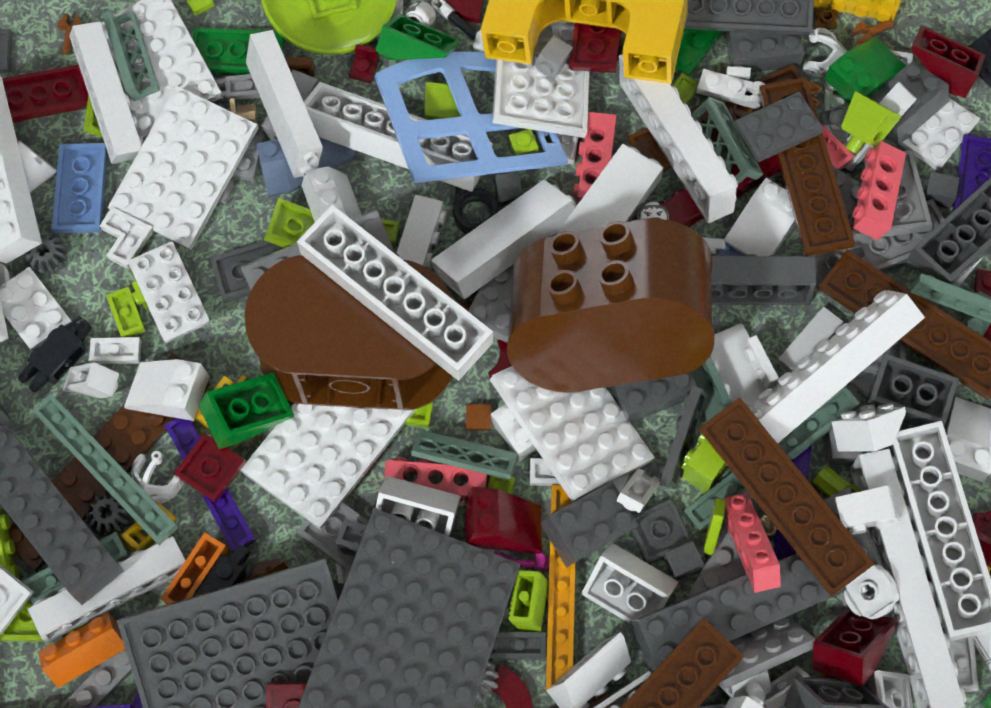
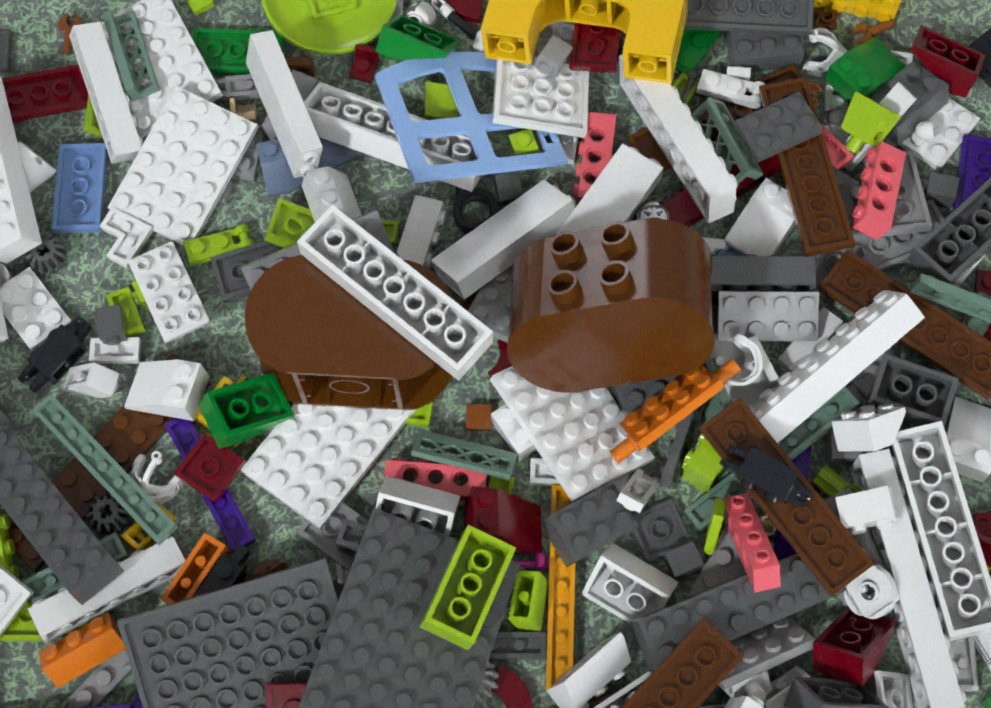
(111, 325): none -> dark grey brick
(202, 248): none -> lime plate
(468, 587): none -> lime brick
(671, 407): none -> orange plate
(692, 76): none -> dark grey hinge
(748, 374): none -> white helmet
(768, 314): none -> light grey plate
(768, 476): none -> black hinge
(925, 130): none -> white hinge

